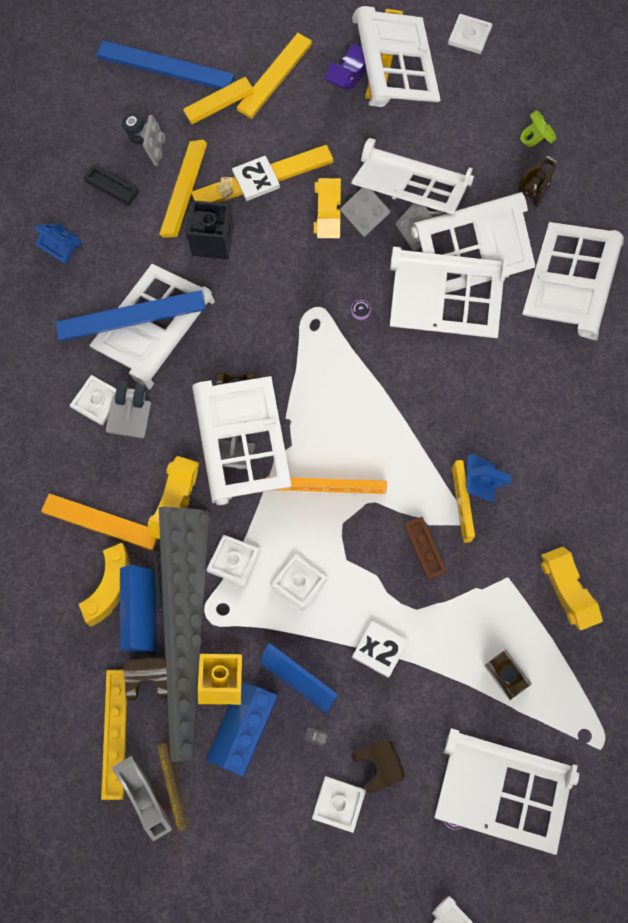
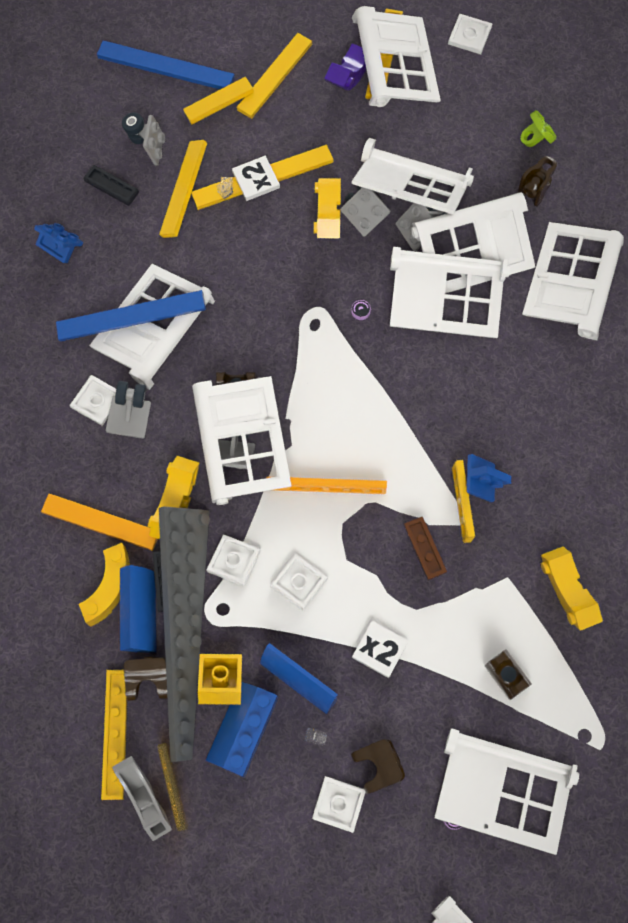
(210, 229): black brick -> none

